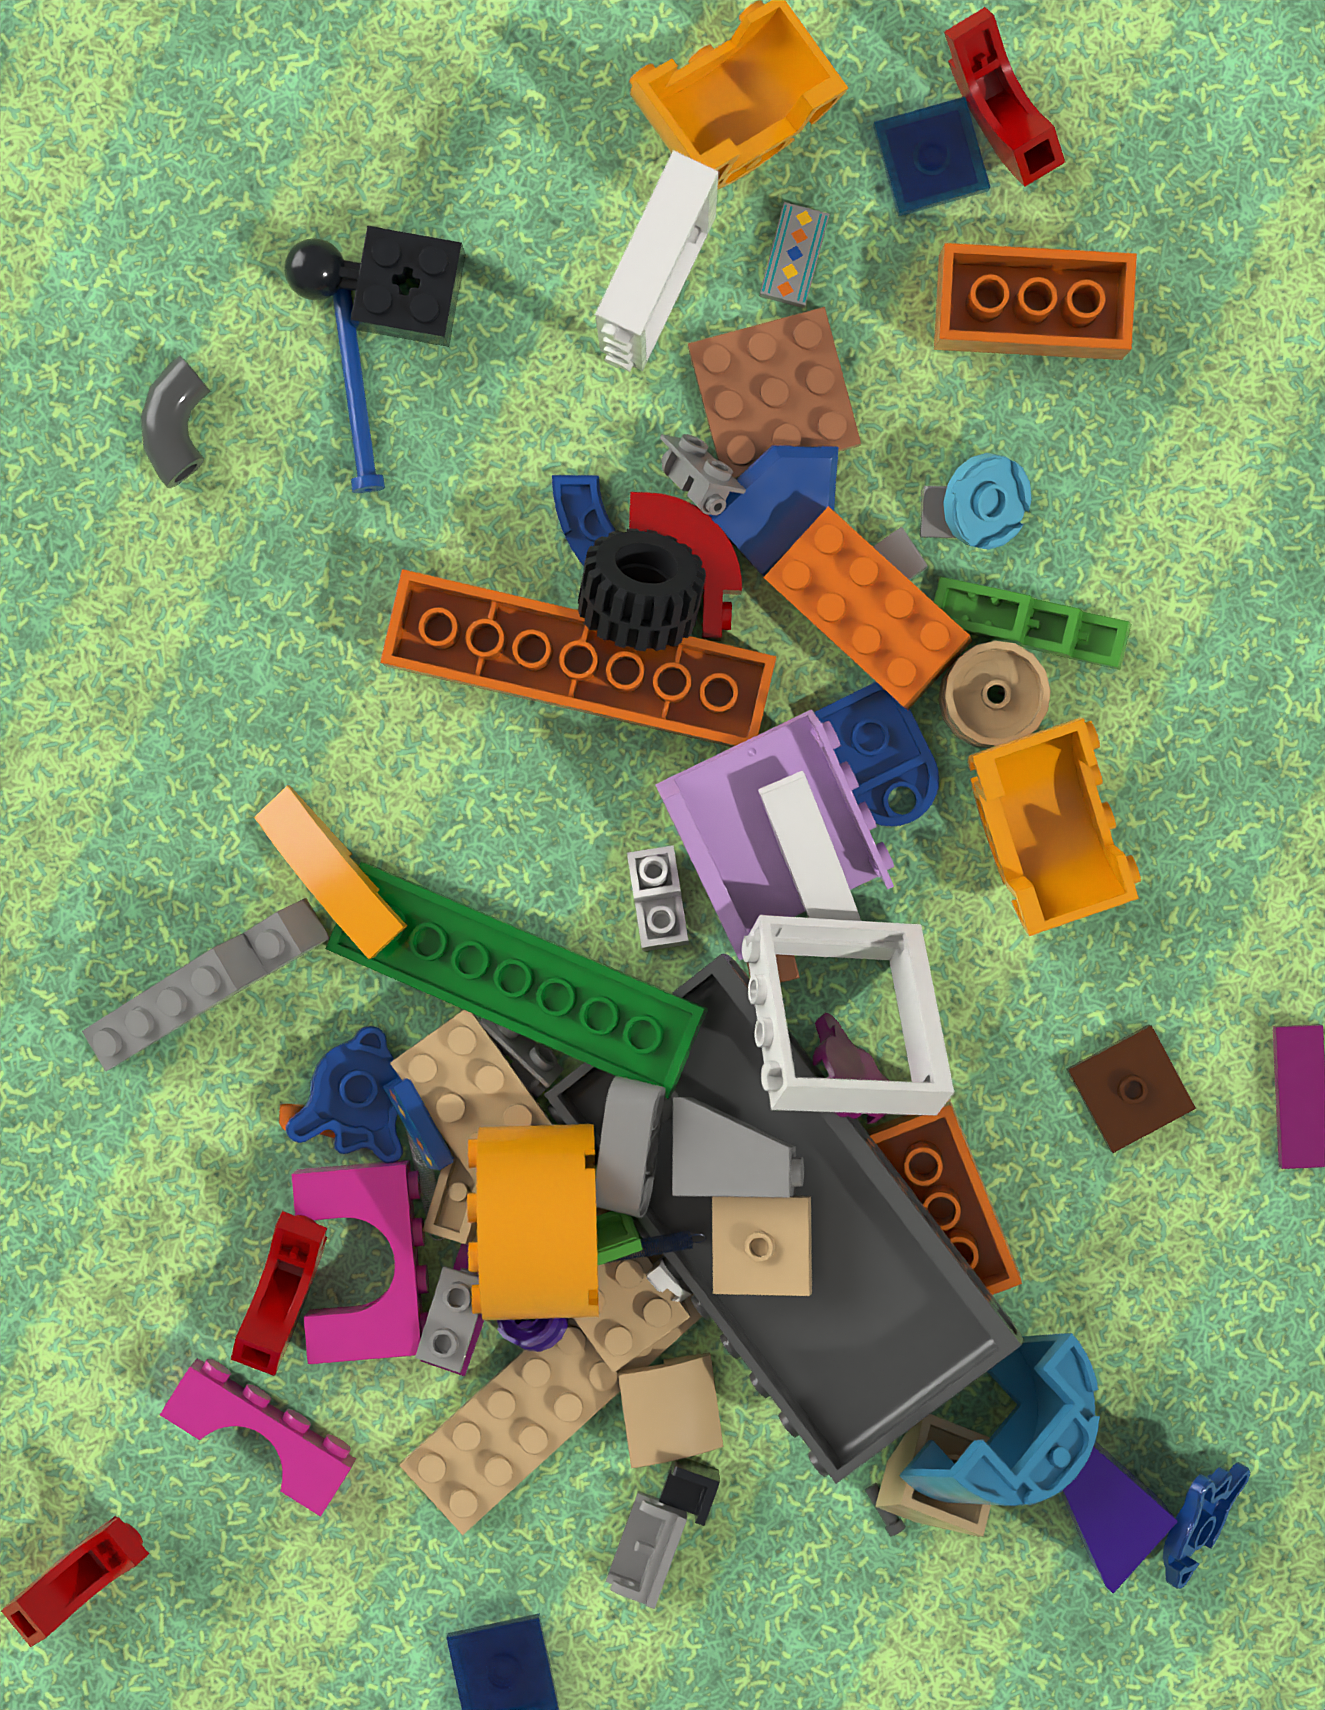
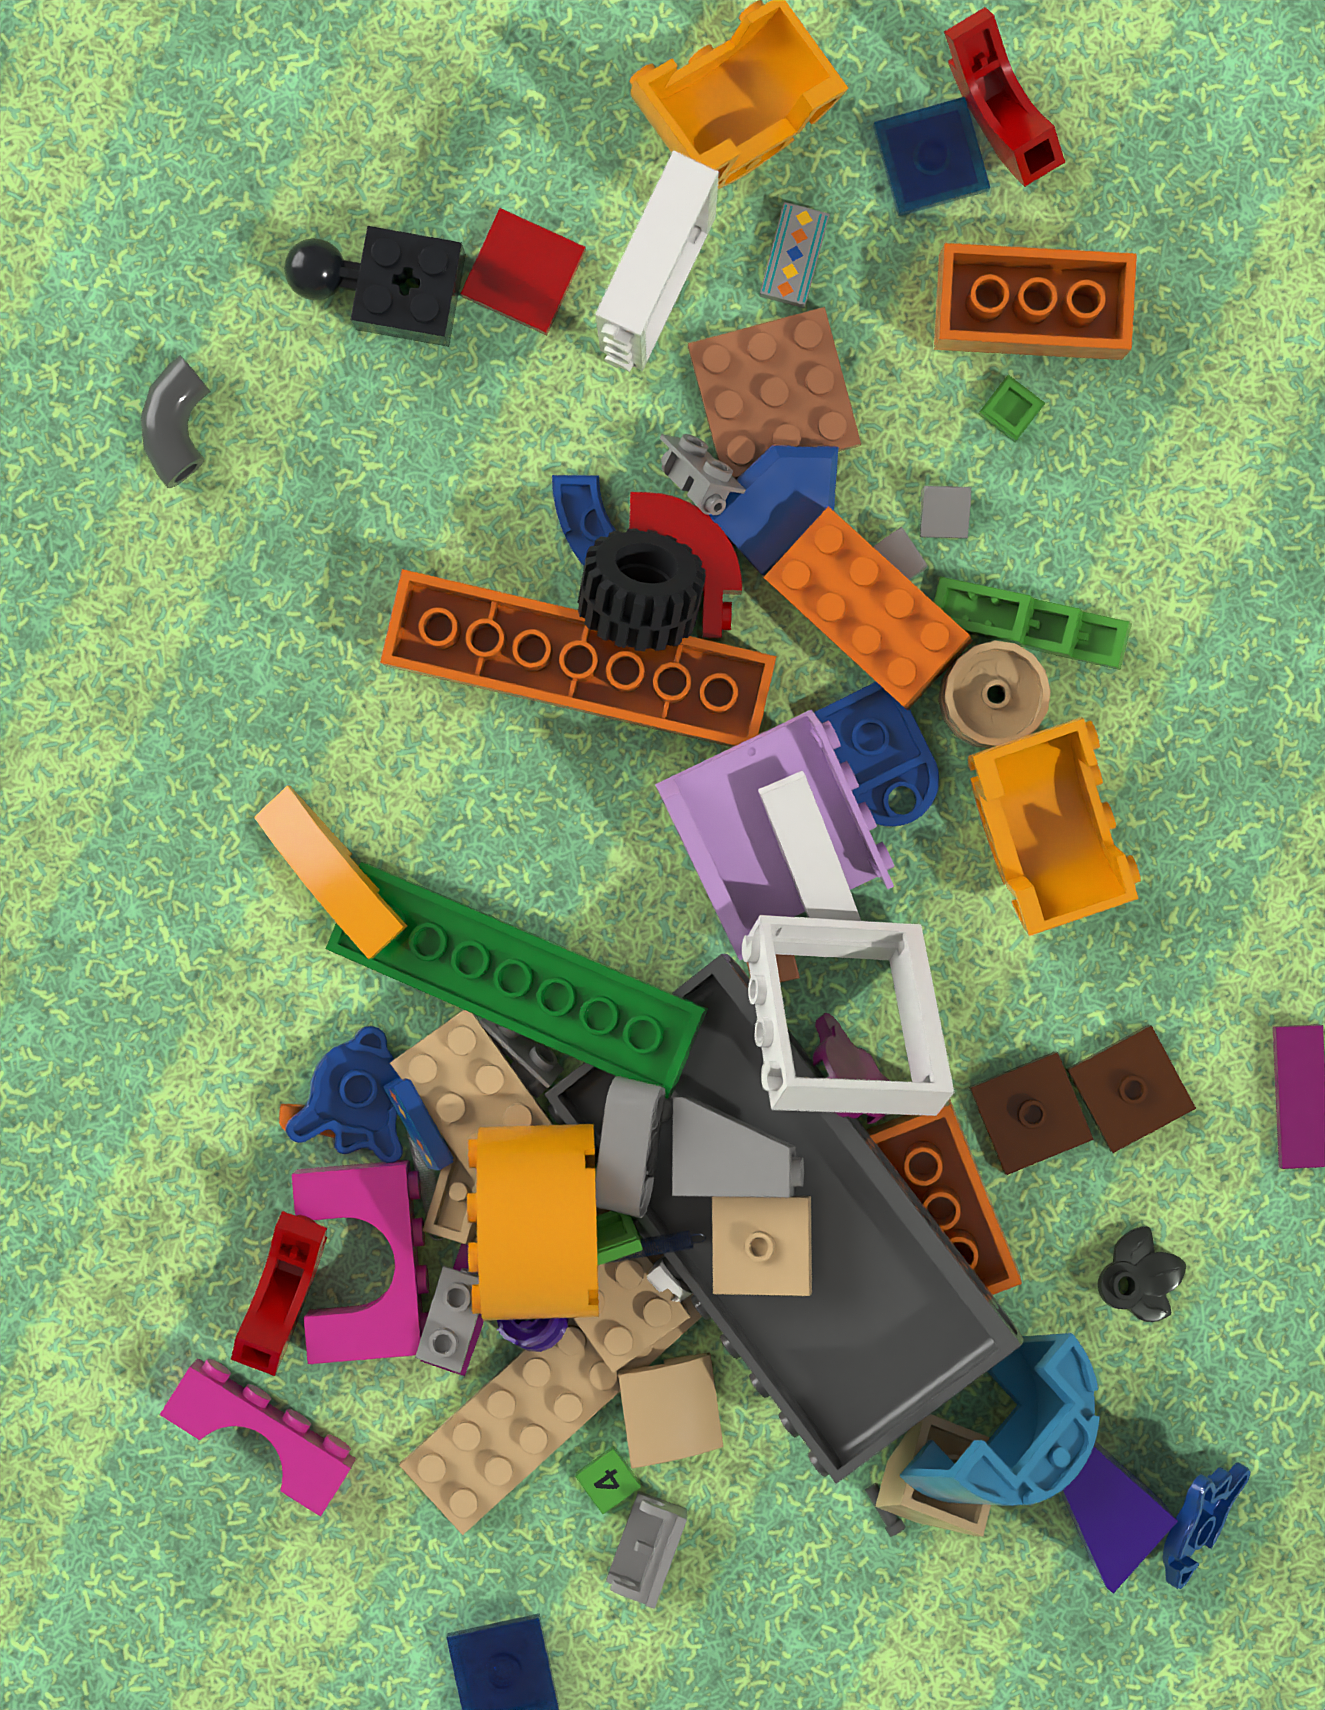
(75, 1579): red arch -> none
(205, 983): light grey arch -> none
(366, 478): blue bar -> none
(523, 271): none -> red tile
(608, 1480): none -> bright green tile
(657, 898): white slope -> none
(691, 1488): black panel -> none
(987, 501): medium azure tile -> none
(1011, 408): none -> bright green tile
(1031, 1113): none -> reddish brown plate
(1147, 1273): none -> pearl dark grey plate

